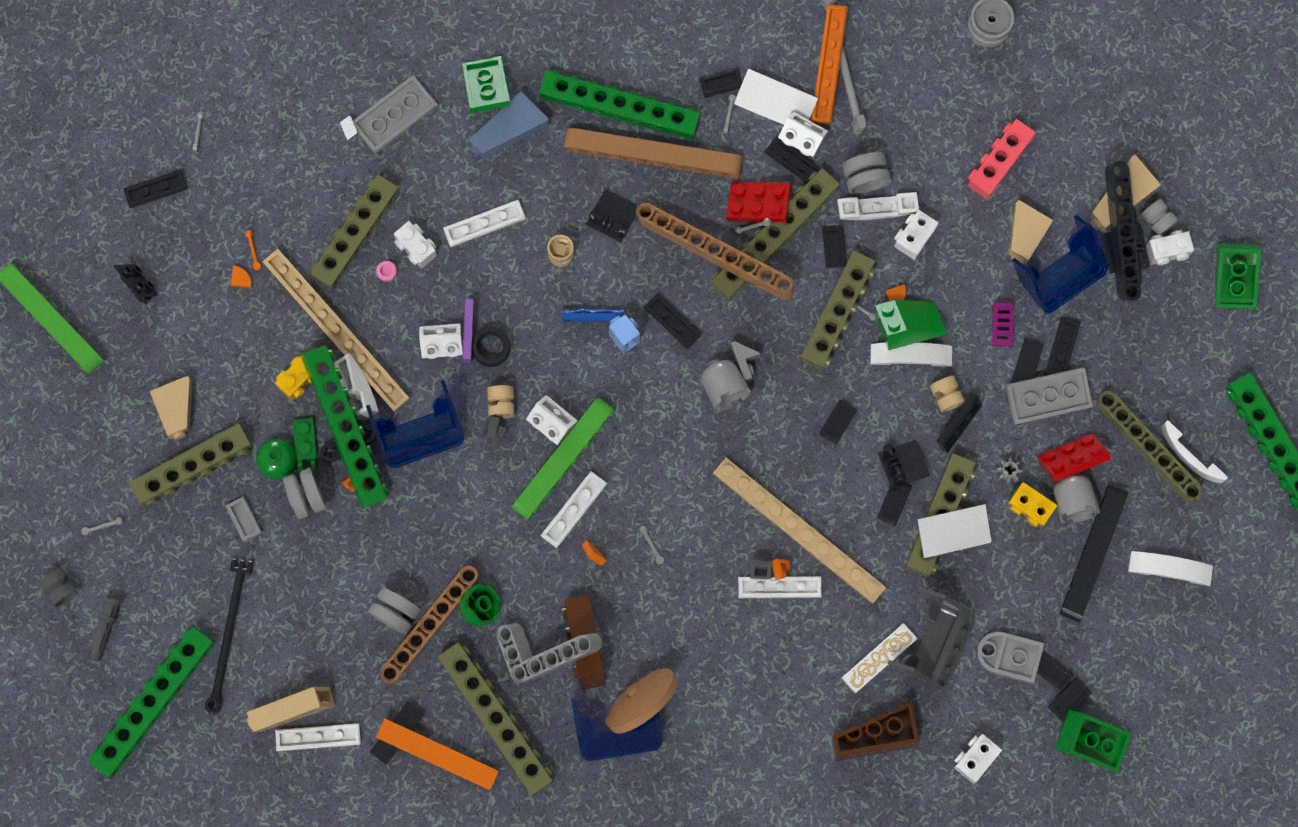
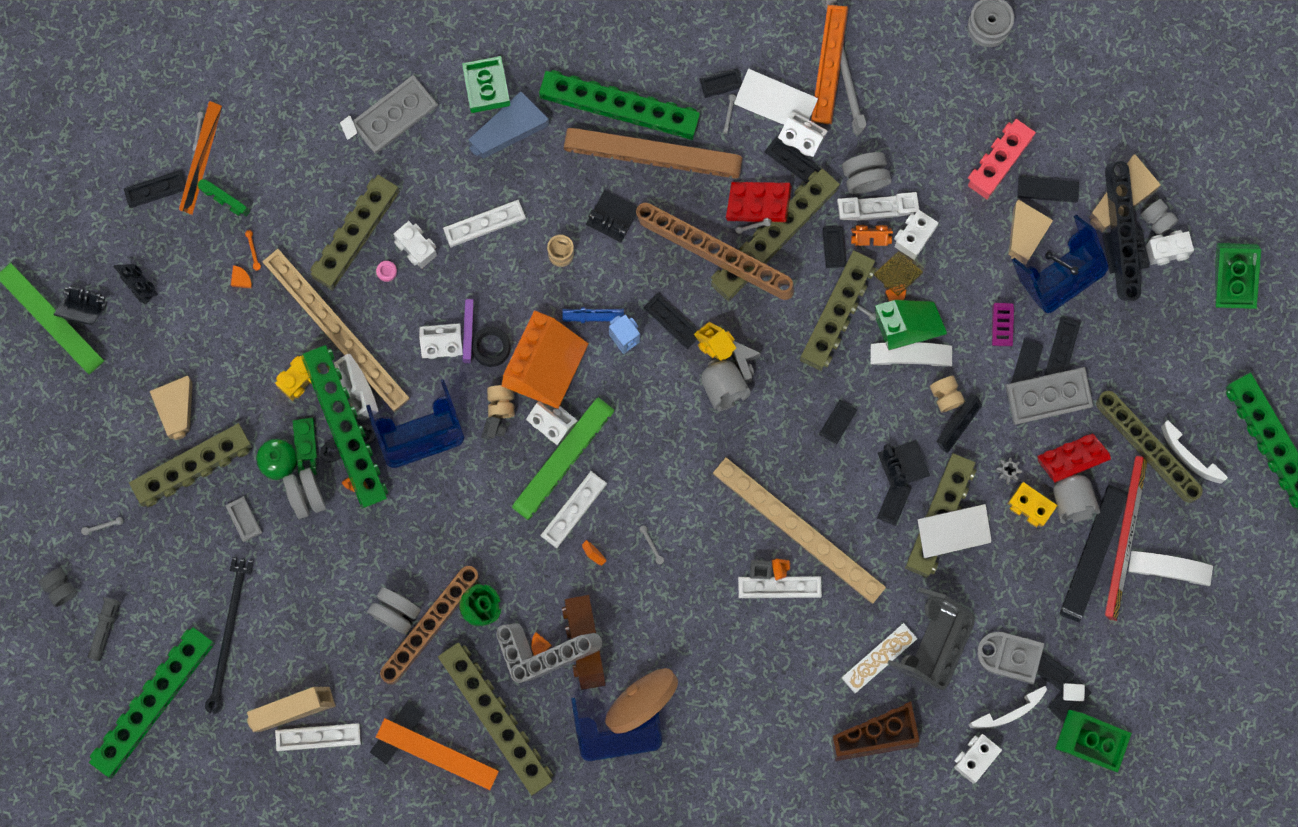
(81, 306): none -> black hinge
(200, 157): none -> orange sticker
(222, 197): none -> green hinge
(539, 644): none -> orange tile
(544, 360): none -> orange slope
(715, 341): none -> yellow brick
(879, 235): none -> orange hinge
(898, 273): none -> clear yellow piece
(987, 721): none -> white slope
(1048, 189): none -> black tile
(1074, 270): none -> black hinge
(1074, 692): none -> white sticker
(1126, 538): none -> red tile

